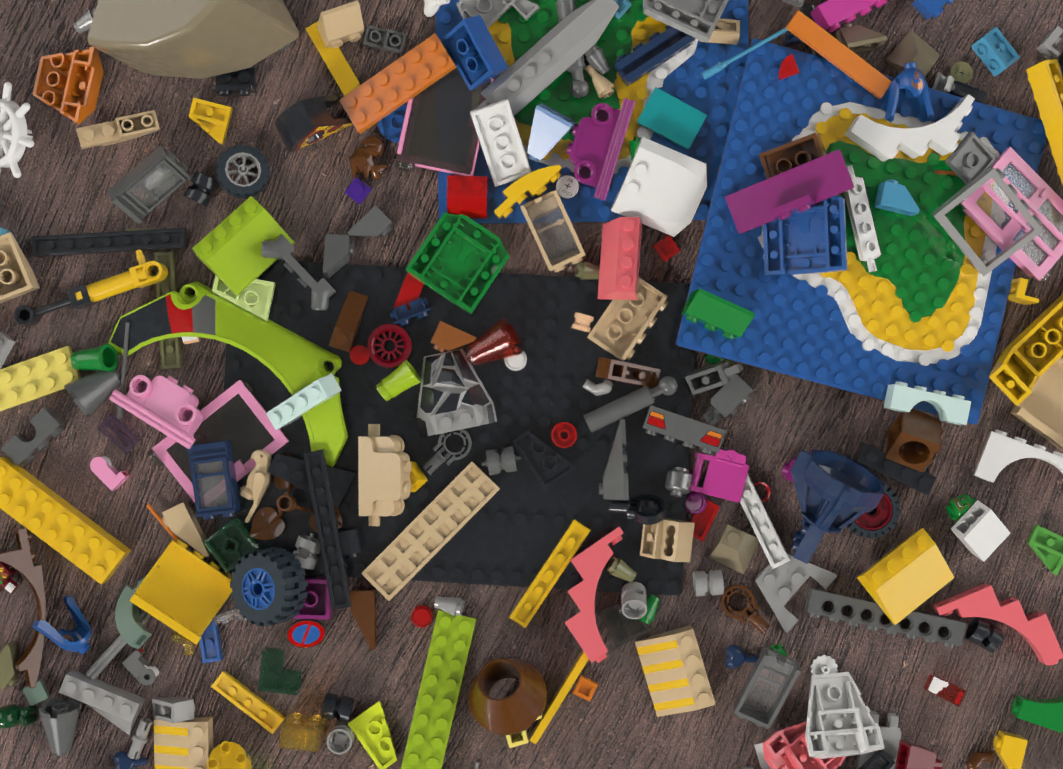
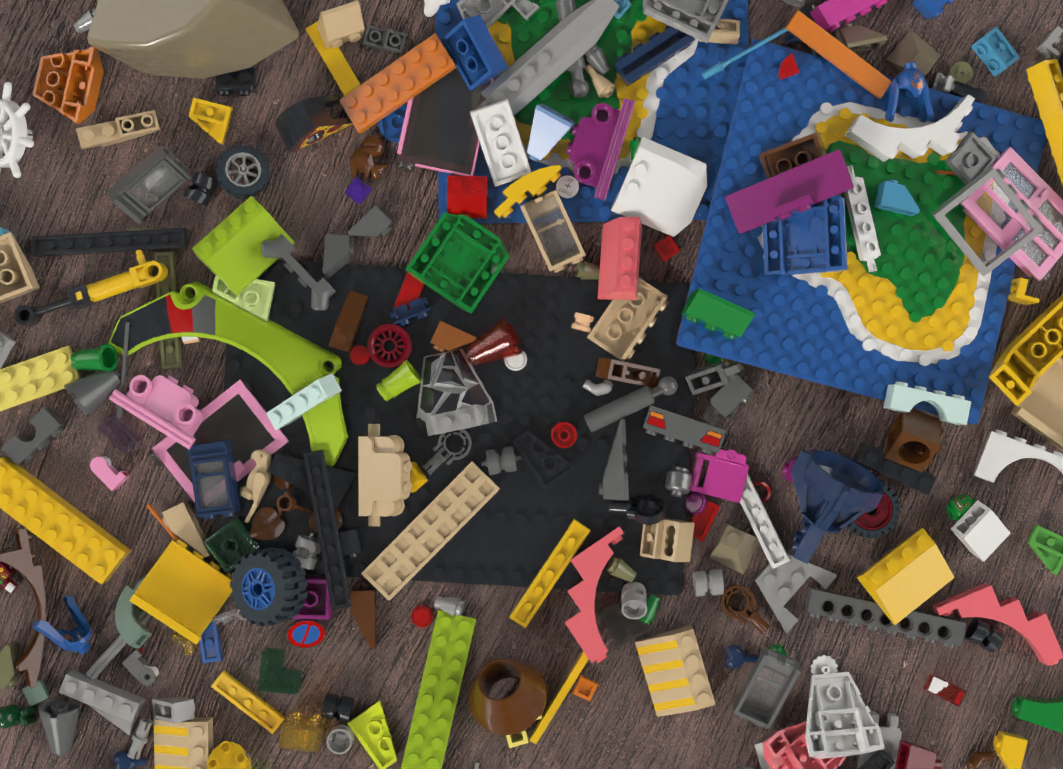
(671, 118): teal tile -> none

